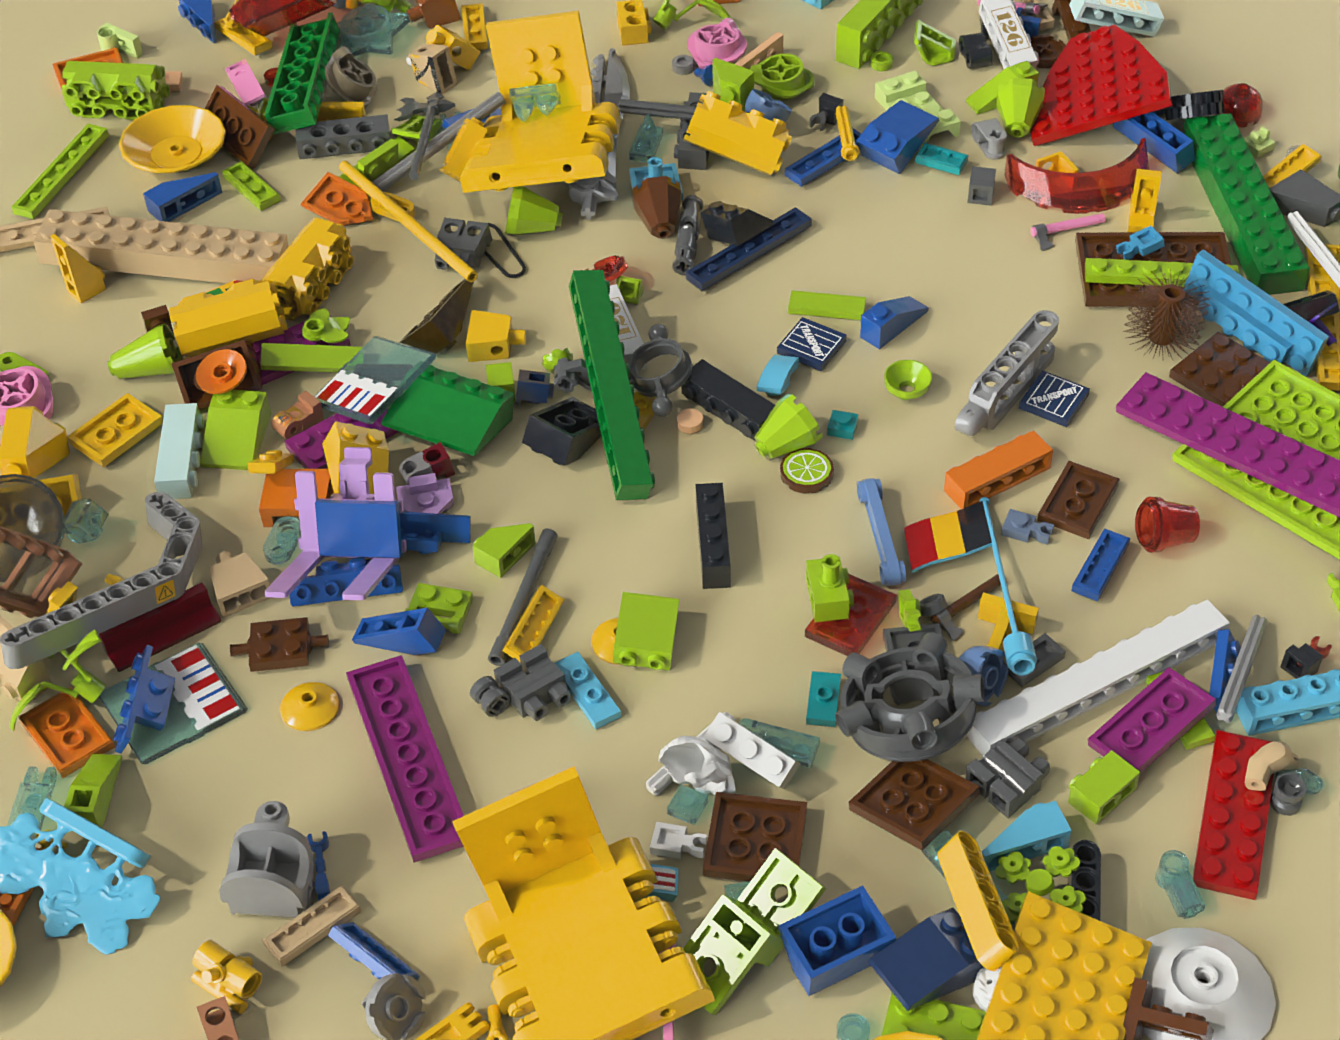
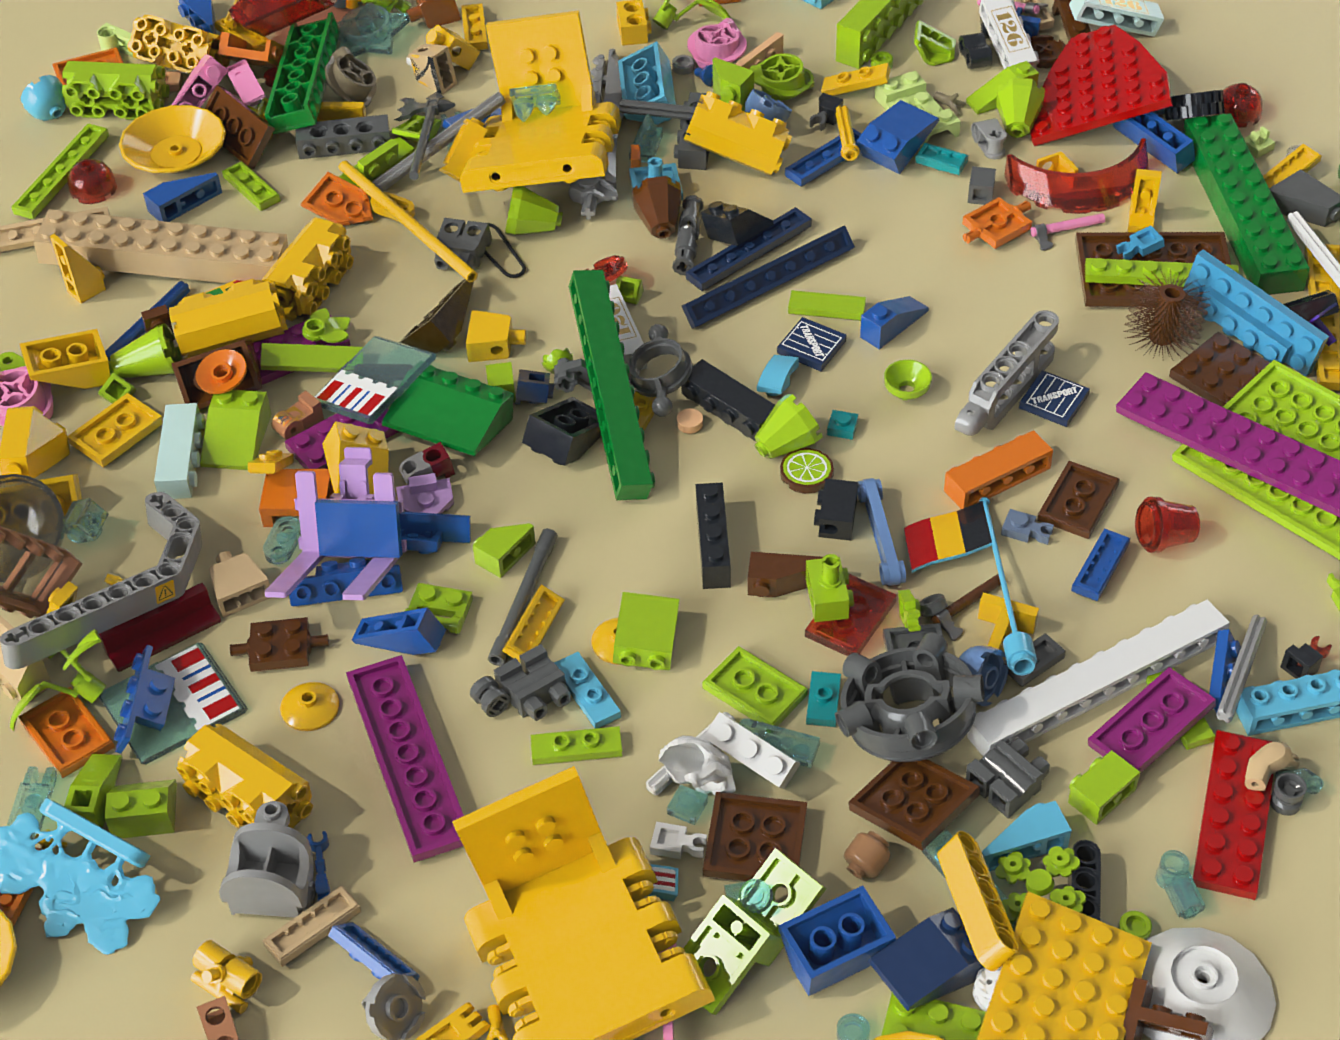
(44, 98): none -> medium azure cylinder
(68, 360): none -> yellow slope
(91, 181): none -> clear red cylinder
(115, 388): none -> lime slope
(141, 809): none -> lime slope
(170, 299): none -> blue axle
(172, 44): none -> yellow brick
(201, 82): none -> bright pink slope
(235, 50): none -> orange panel
(240, 777): none -> yellow brick
(576, 745): none -> lime plate
(635, 156): none -> orange tile
(647, 78): none -> medium azure slope
(754, 688): none -> lime tile
(756, 895): none -> clear light blue tile
(767, 276): none -> dark blue plate
(776, 573): none -> reddish brown slope
(837, 510): none -> black brick
(856, 80): none -> yellow plate
(867, 855): none -> medium nougat head
(950, 101): none -> dark tan bar
(997, 222): none -> orange plate
(1136, 924): none -> lime tile

